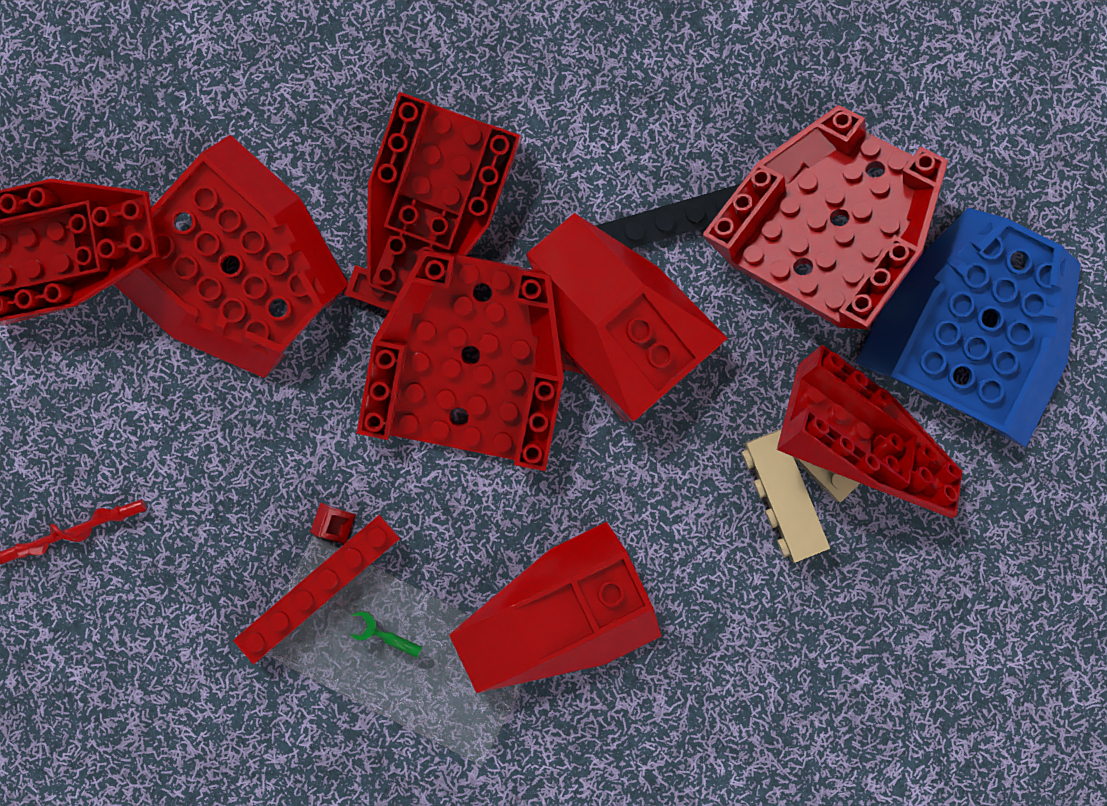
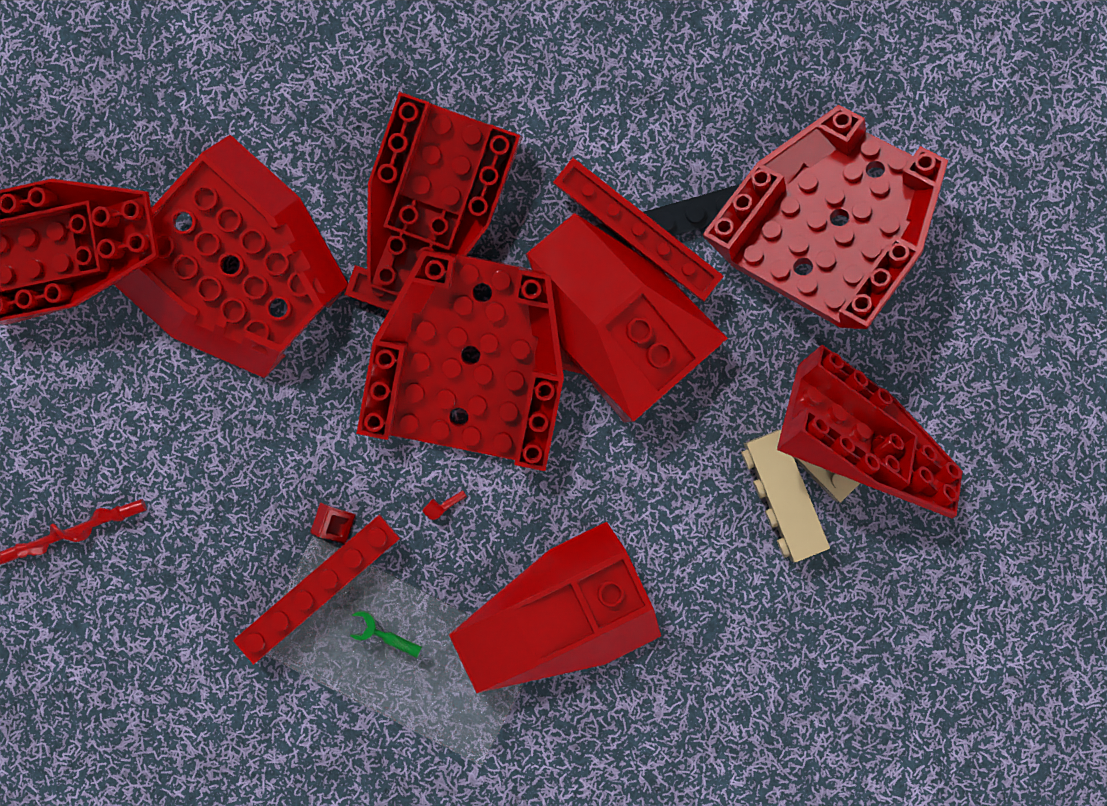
(434, 510): none -> red hand
(638, 229): none -> red plate
(938, 324): blue wedge -> none

